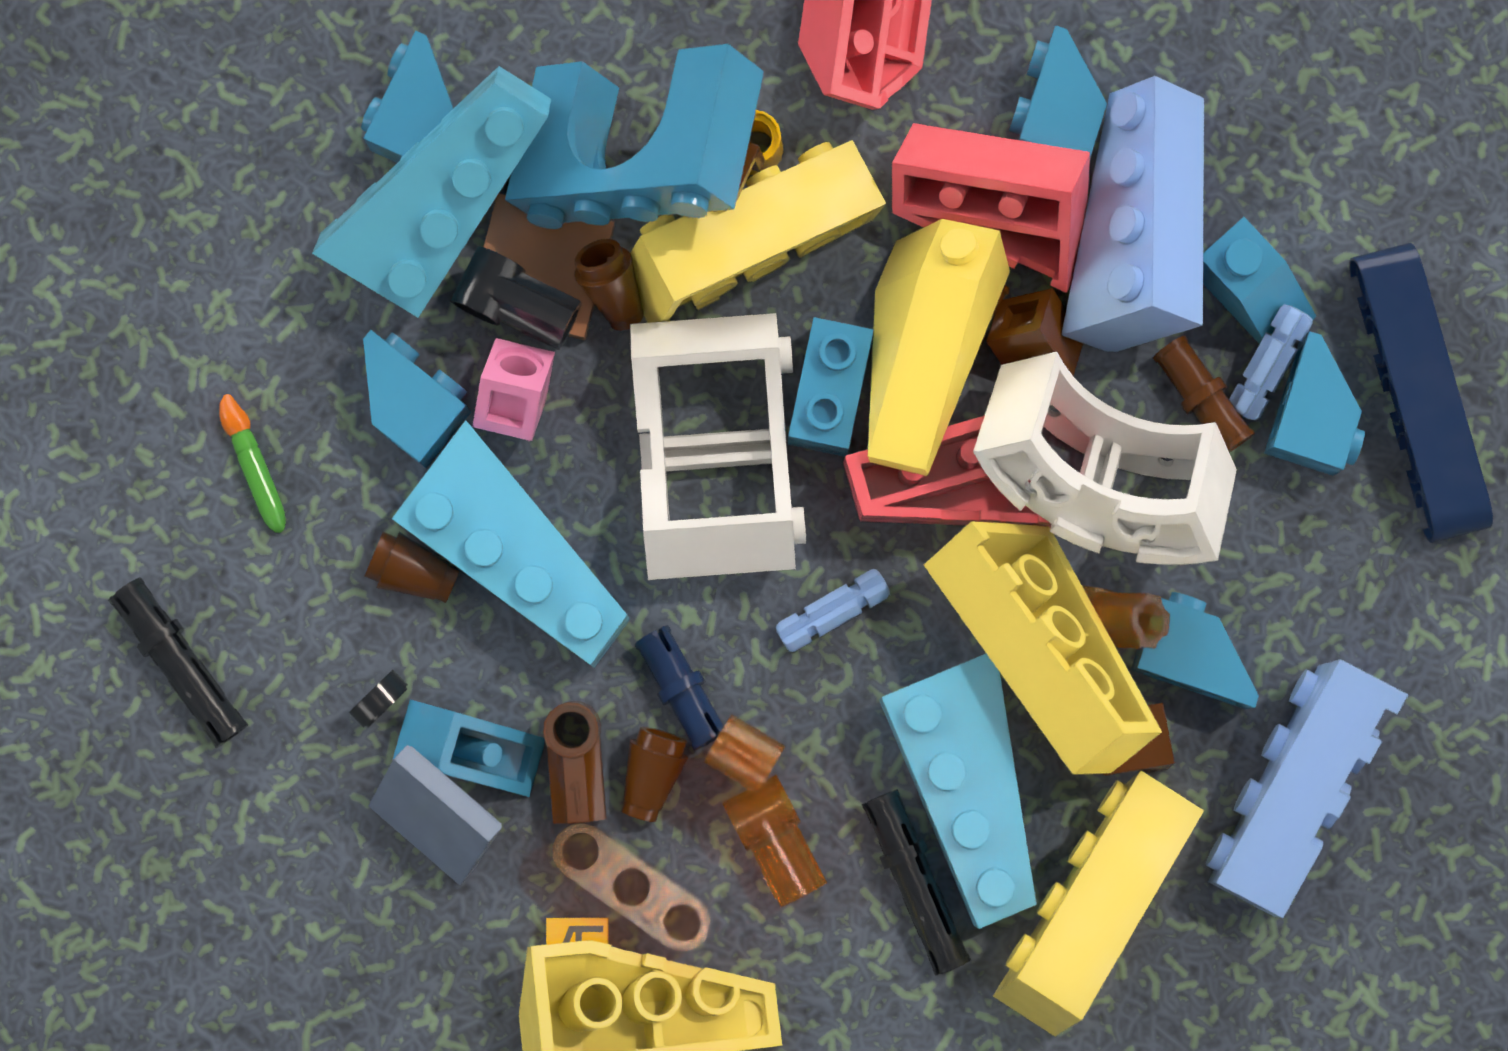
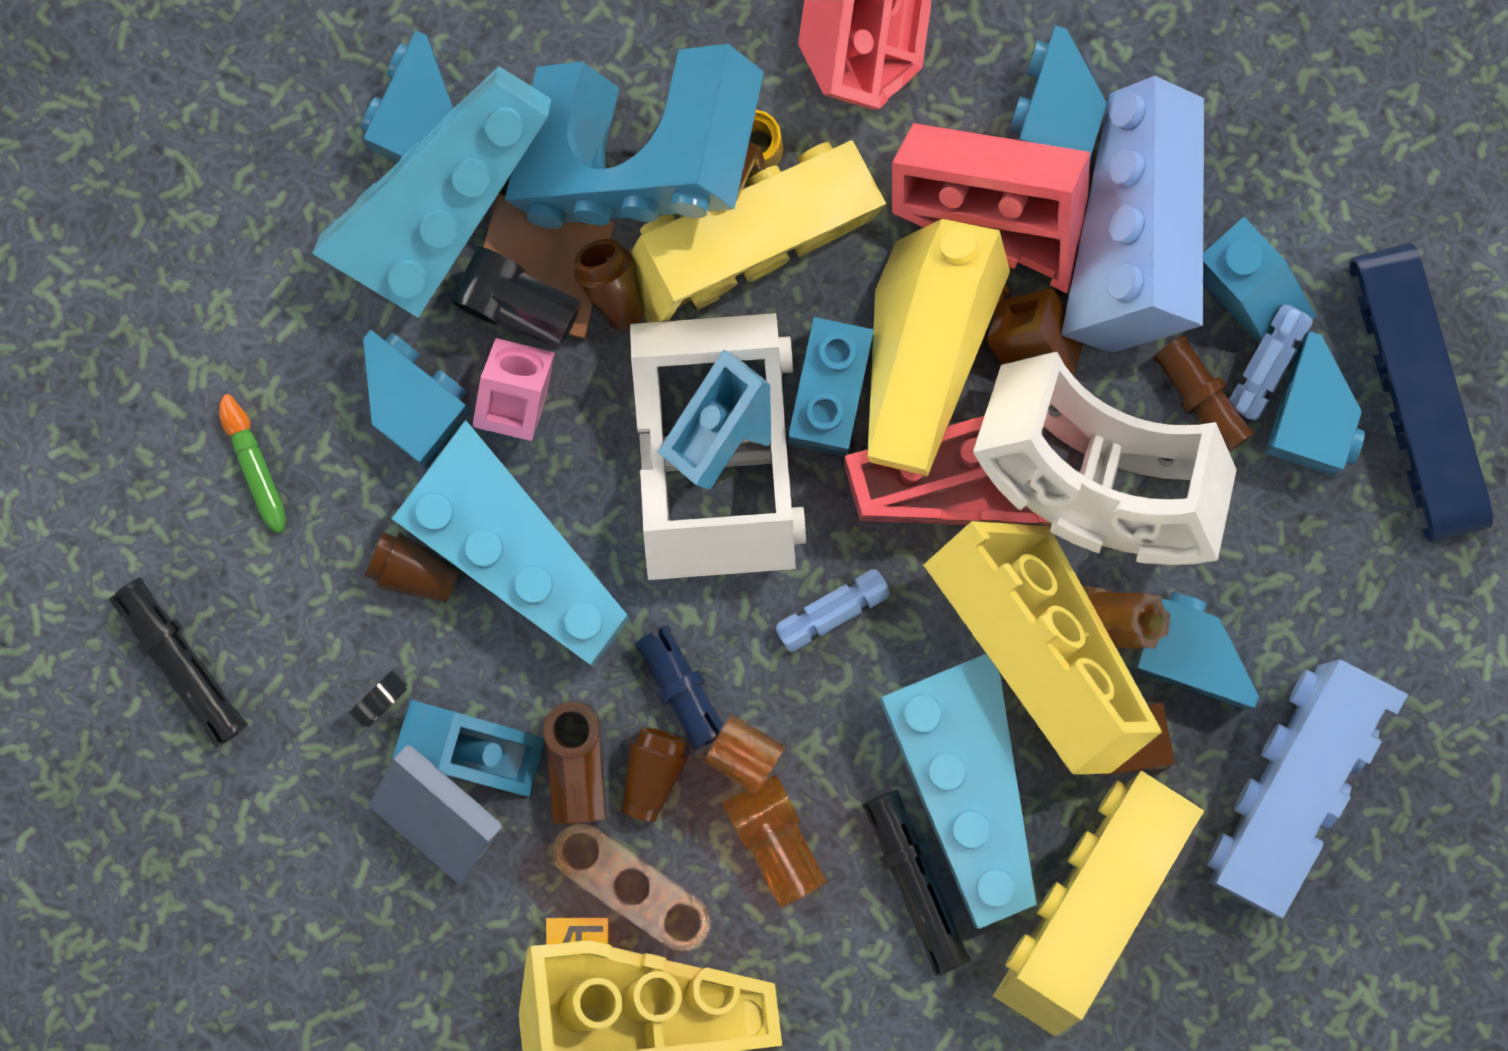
(724, 411): none -> dark azure slope

